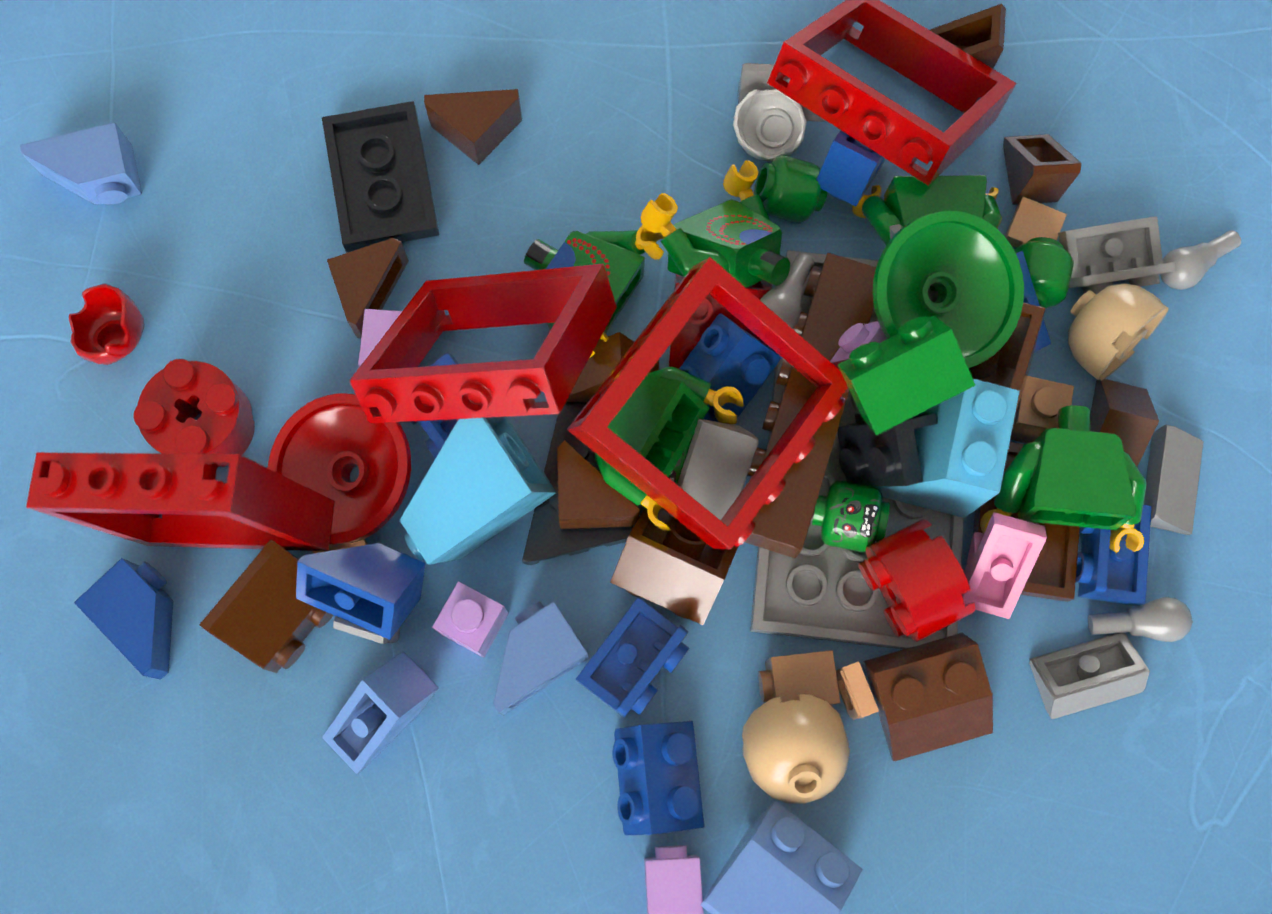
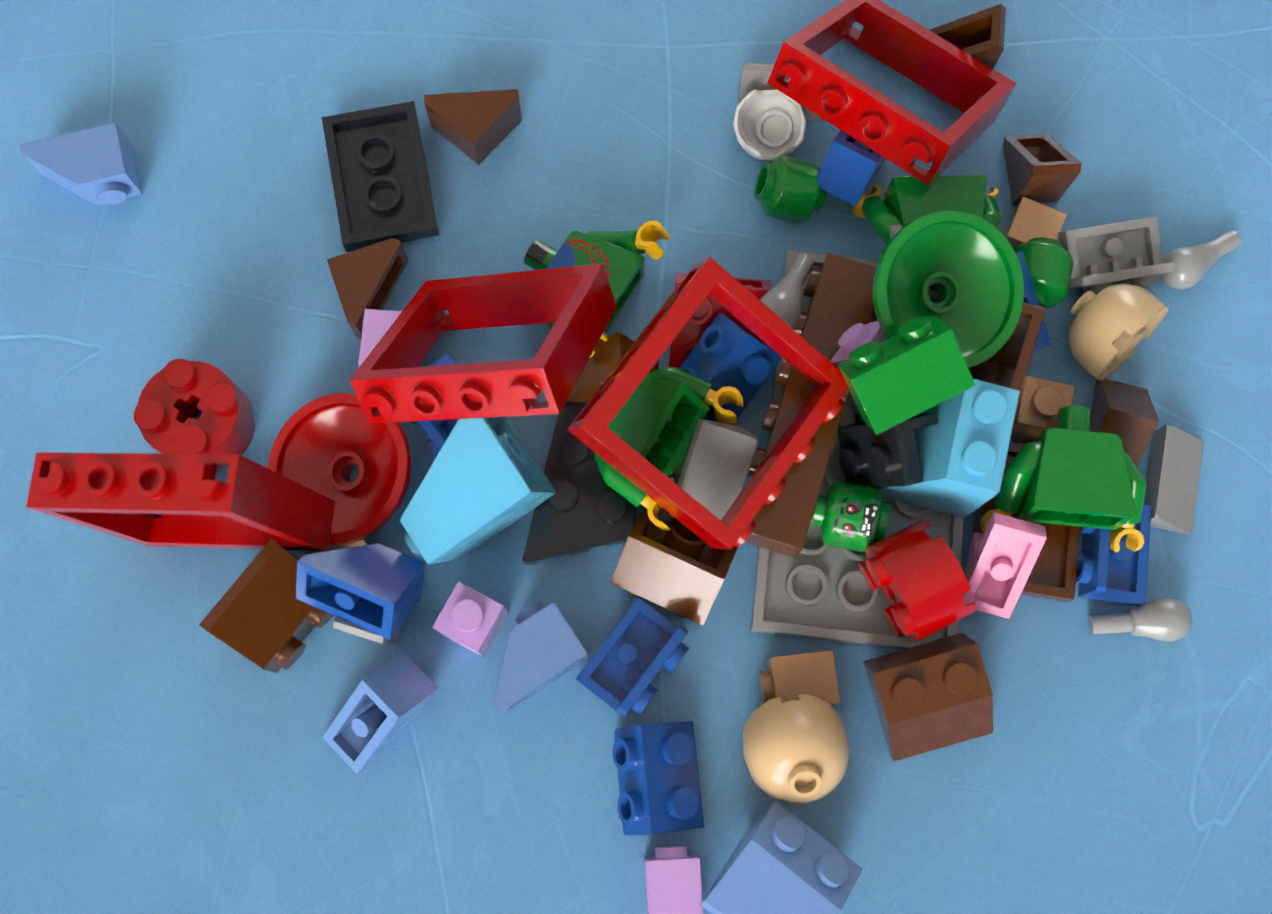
(106, 325): red hair -> none
(133, 614): blue slope -> none
(586, 497): reddish brown slope -> none
(731, 233): green torso -> none
(855, 691): light nougat tile -> none
(1089, 675): light grey slope -> none

